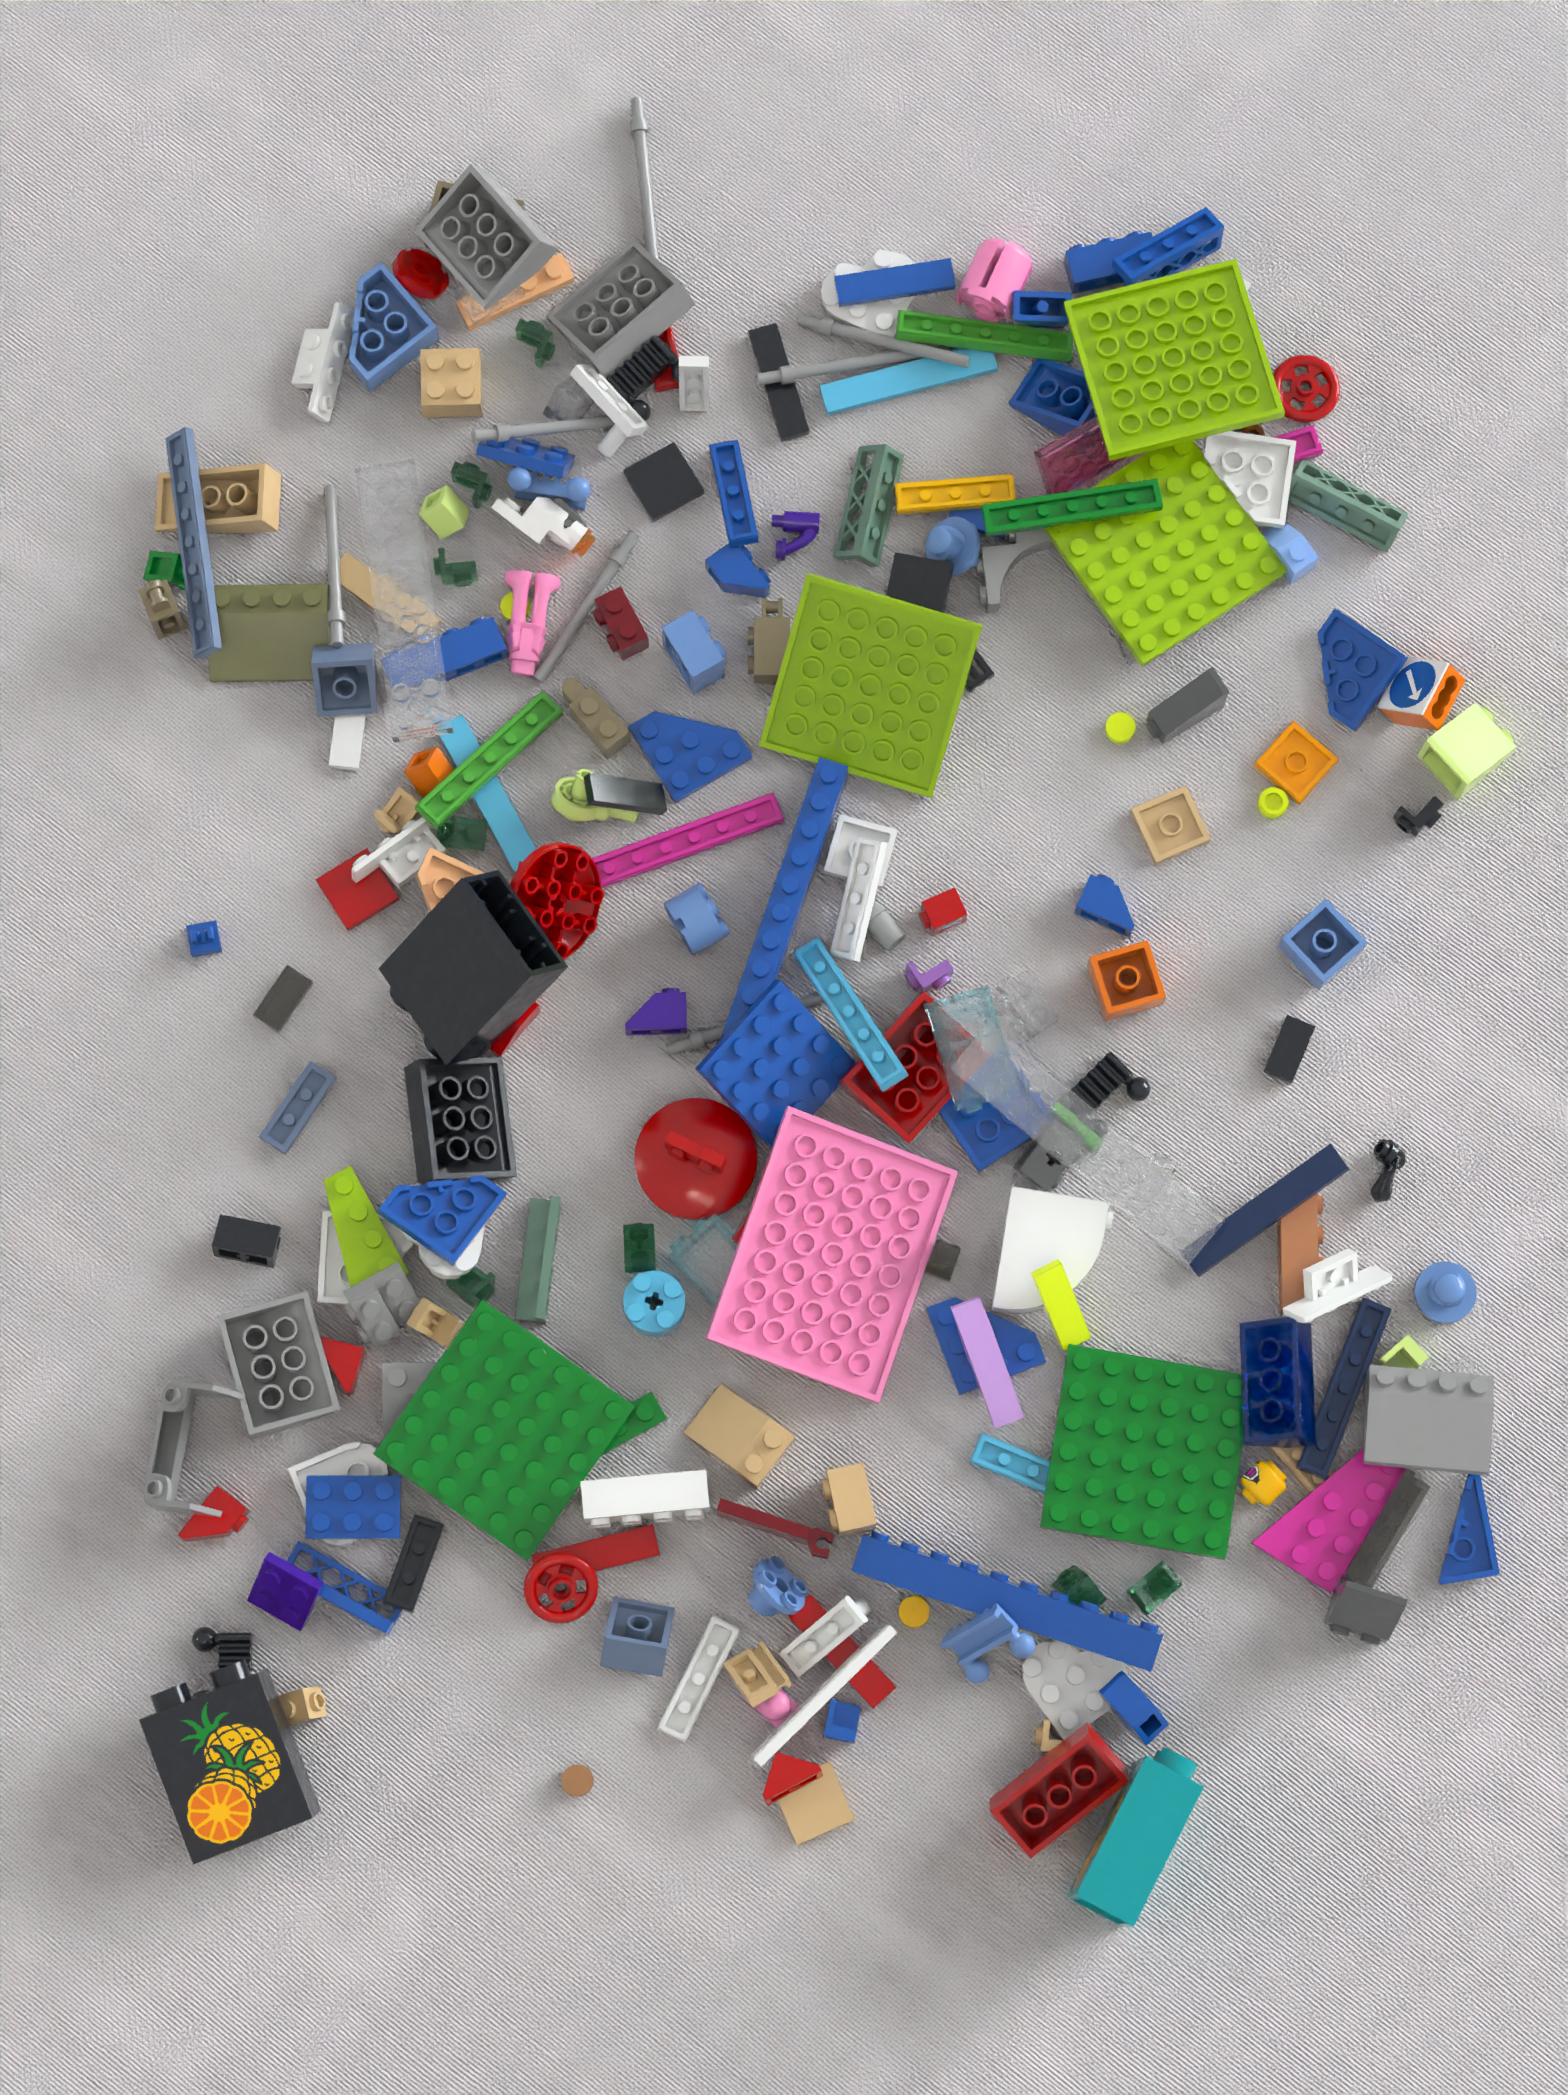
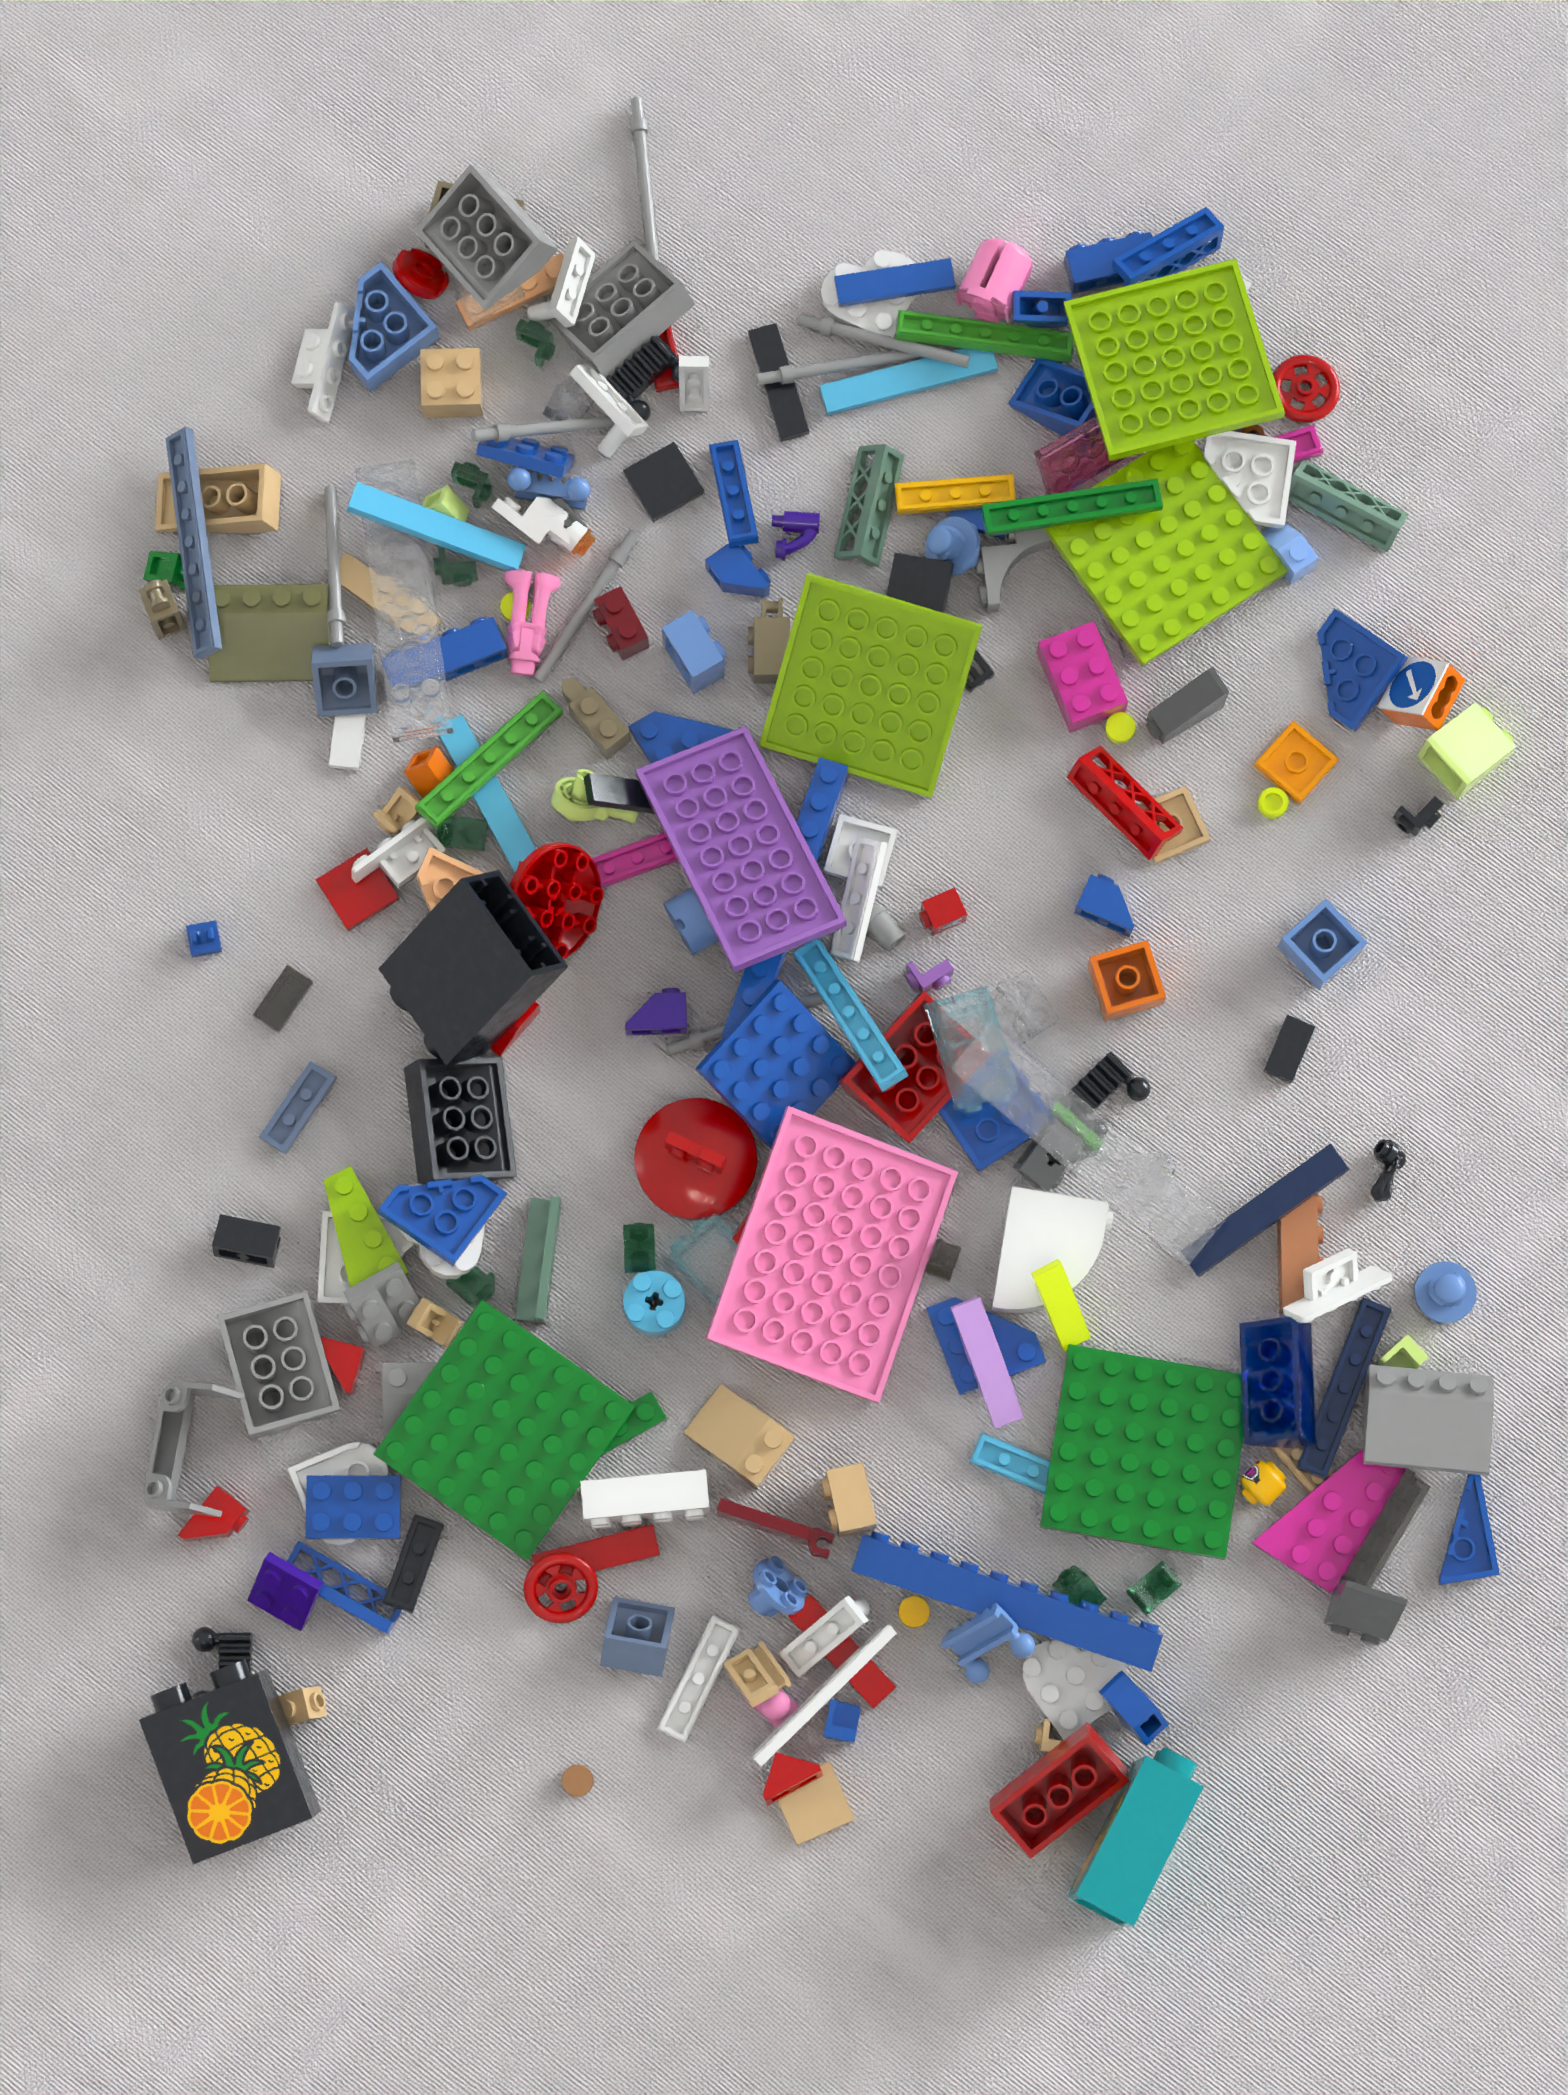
(435, 527): none -> medium azure tile
(568, 287): none -> white piece
(740, 848): none -> medium lavender plate
(1081, 676): none -> dark pink brick
(1119, 803): none -> red fence

